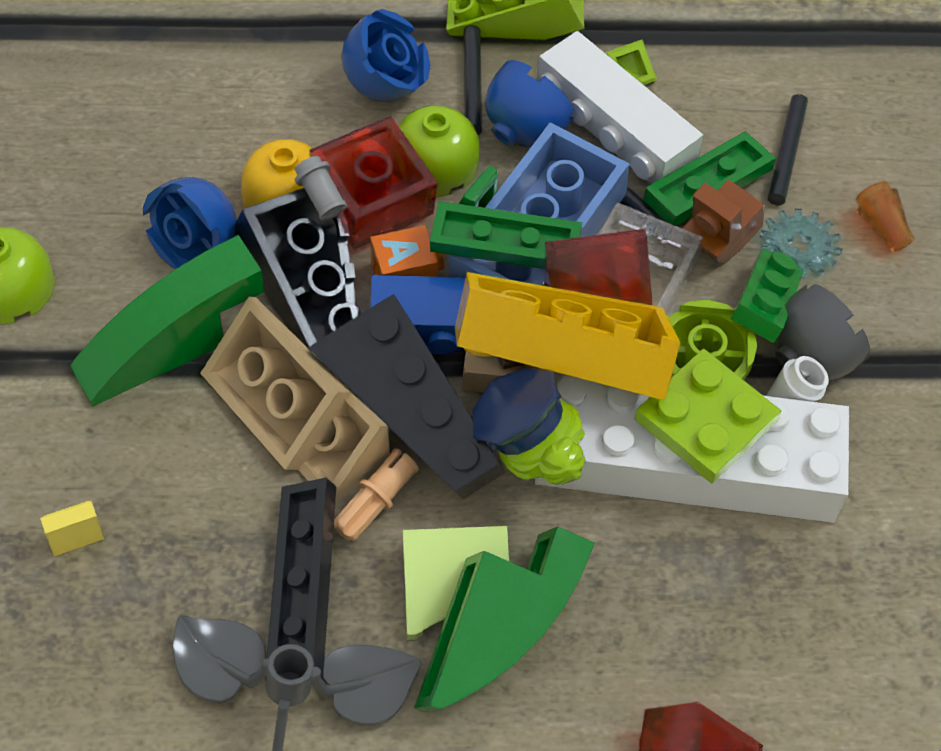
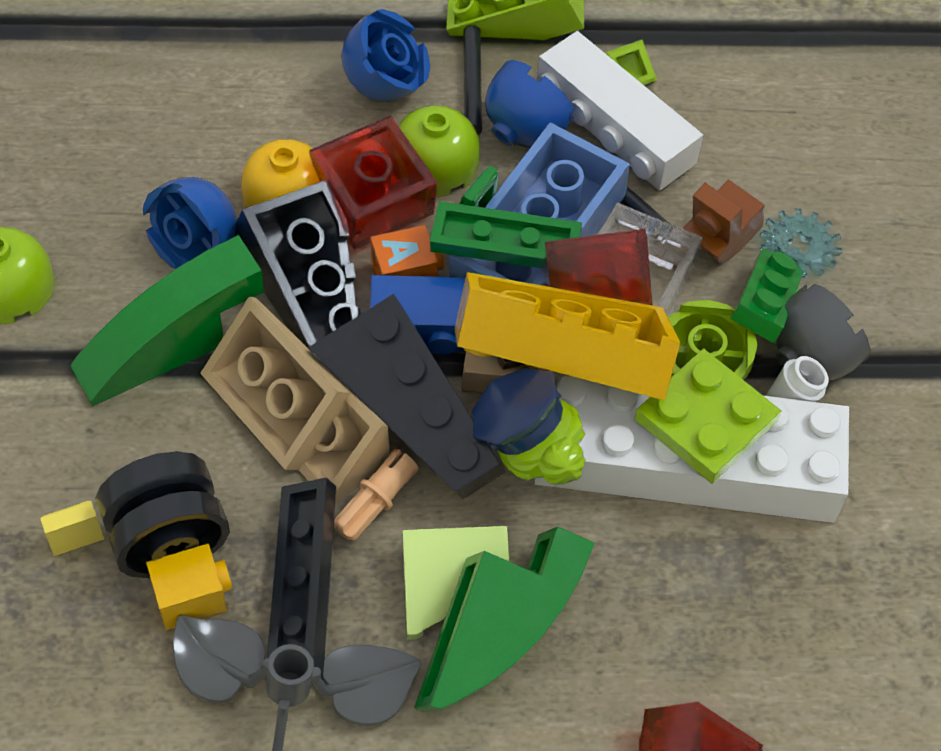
(160, 510): none -> black wheel
(189, 584): none -> yellow brick
(320, 187): light grey pin -> none
(737, 159): green plate -> none
(787, 150): black bar -> none
(884, 213): clear orange cone -> none

